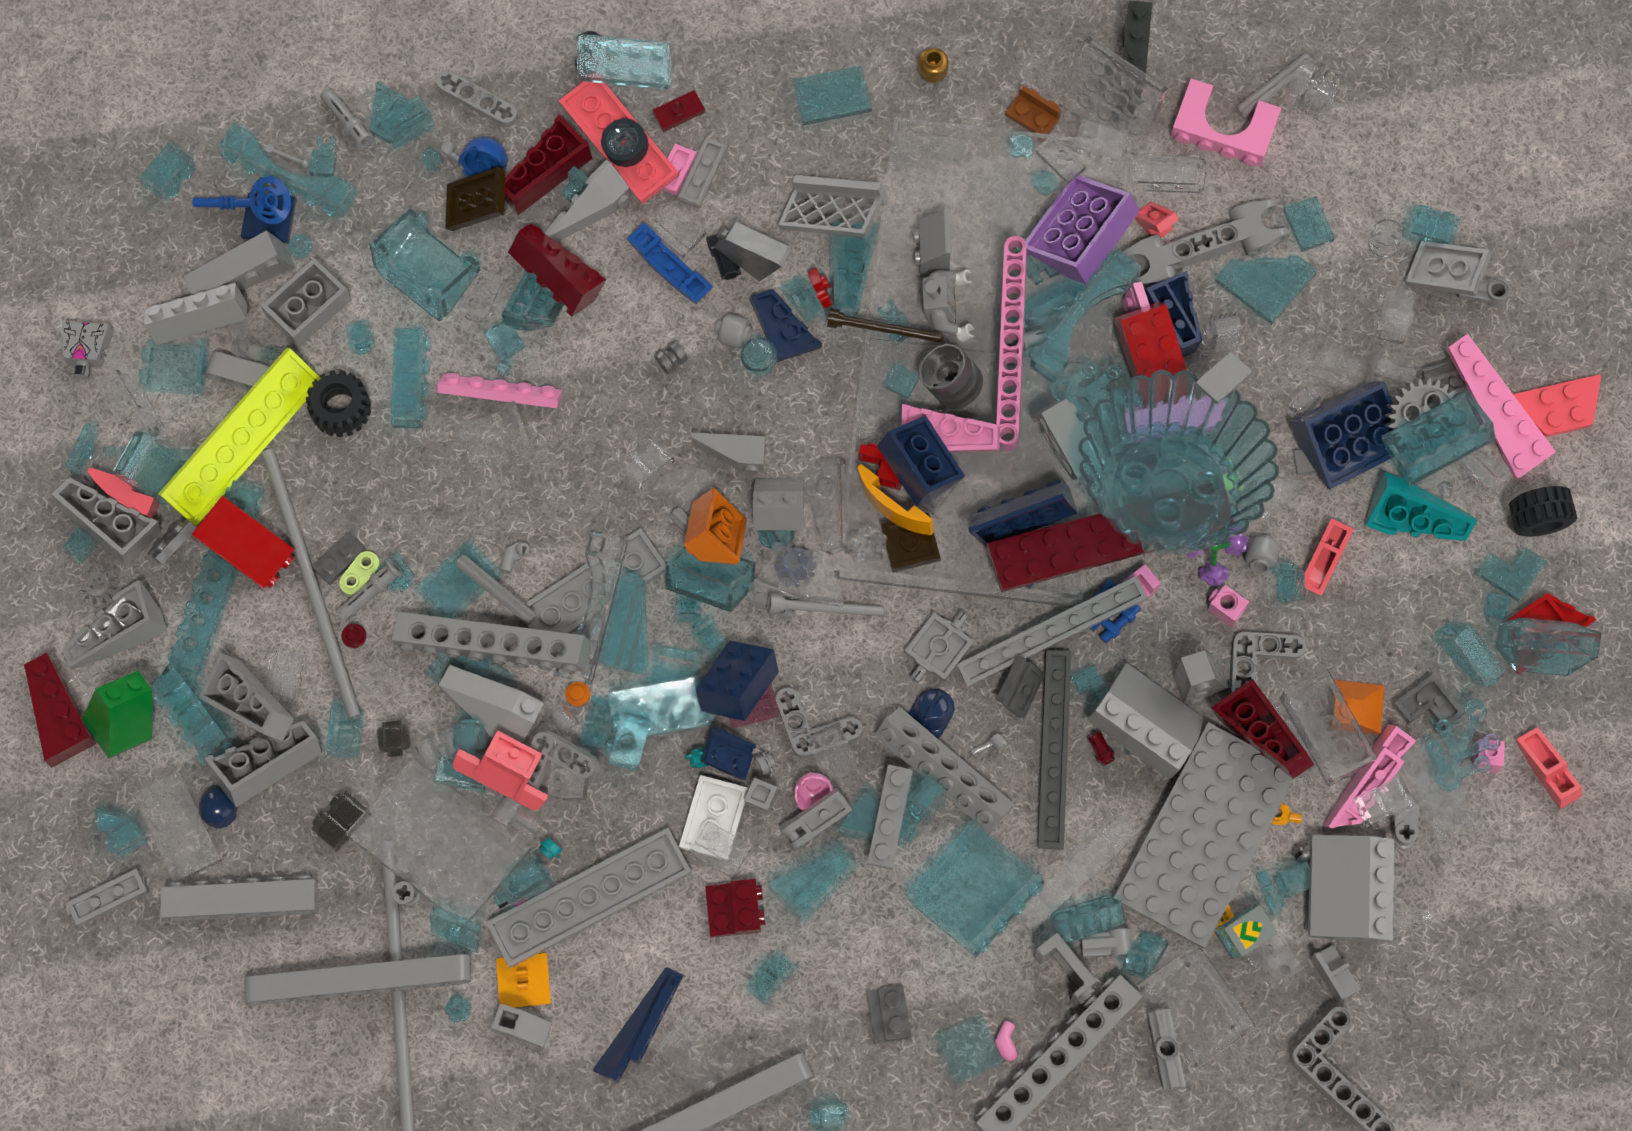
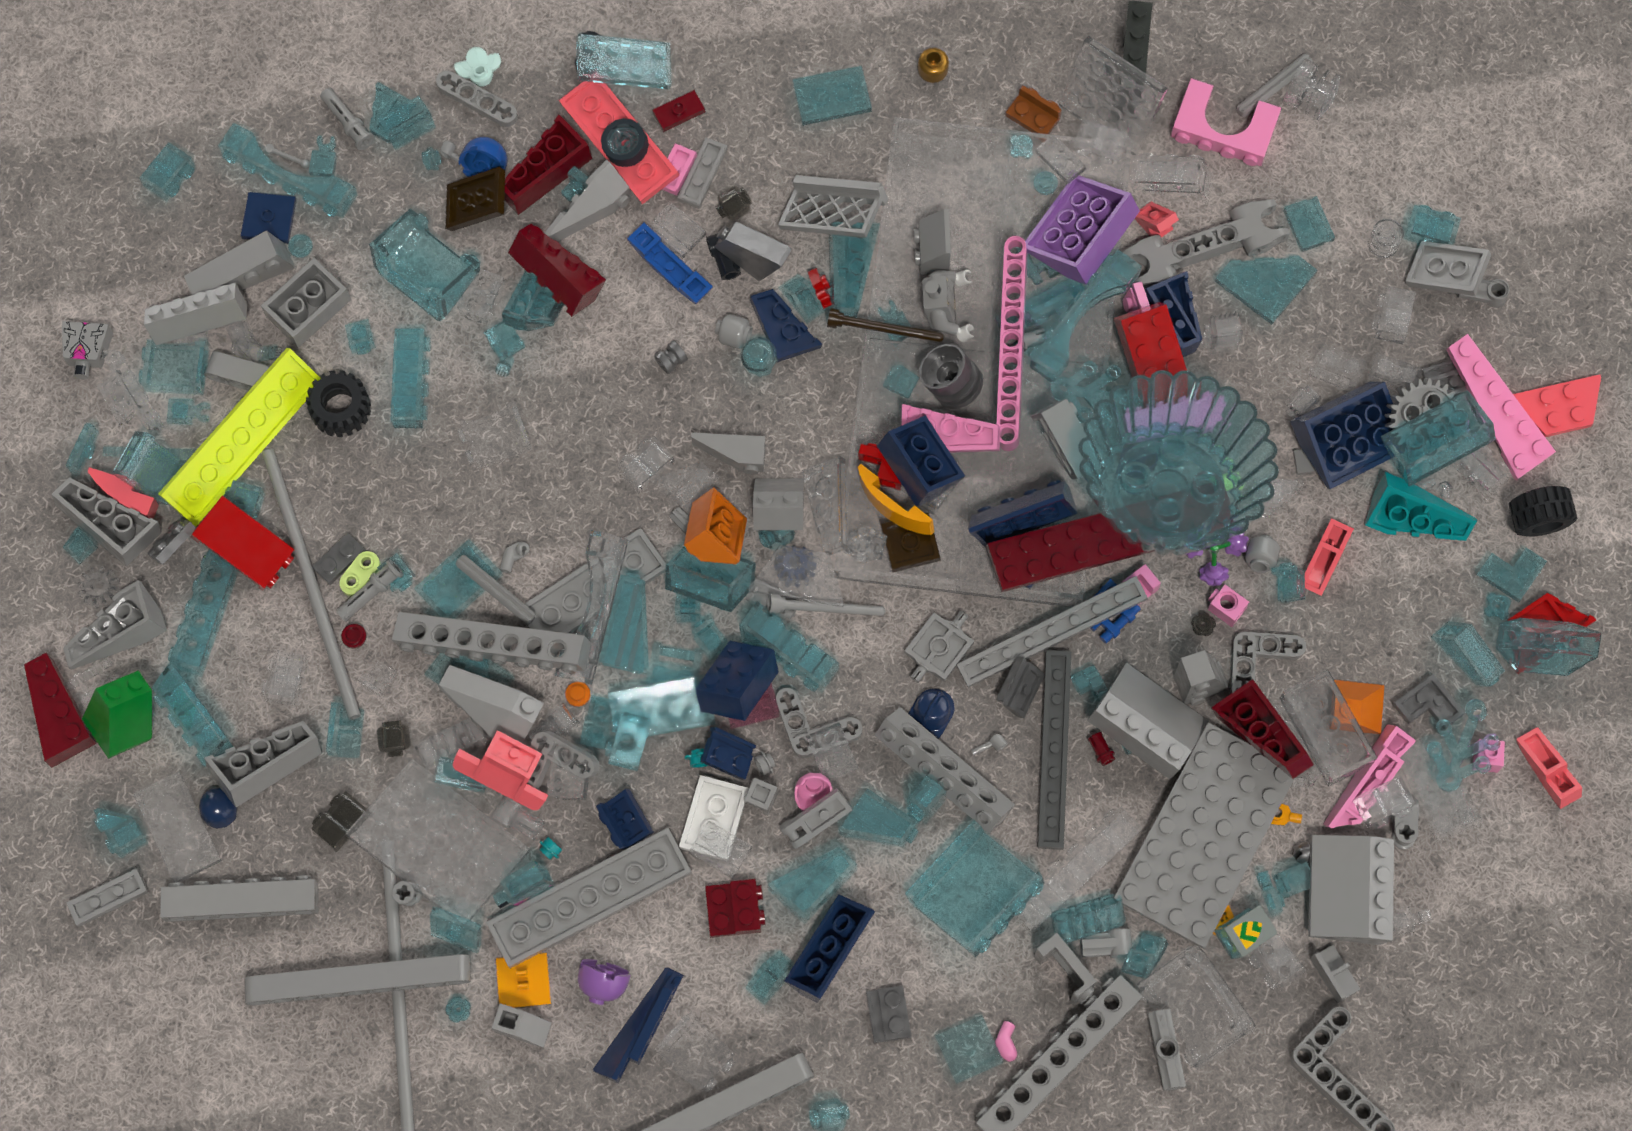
(183, 411): none -> clear light blue plate
(243, 697): light grey wedge -> none
(257, 204): blue dish -> none
(469, 736): clear light blue head -> none
(478, 66): none -> light aqua plate
(499, 390): bright pink plate -> none
(602, 981): none -> medium lavender cylinder
(624, 820): none -> dark blue bracket
(733, 203): none -> clear smoke head
(790, 649): none -> clear light blue wedge
(828, 947): none -> dark blue slope
(890, 817): light grey plate -> none
(1203, 630): none -> clear smoke plate
(1222, 379): light grey panel -> none

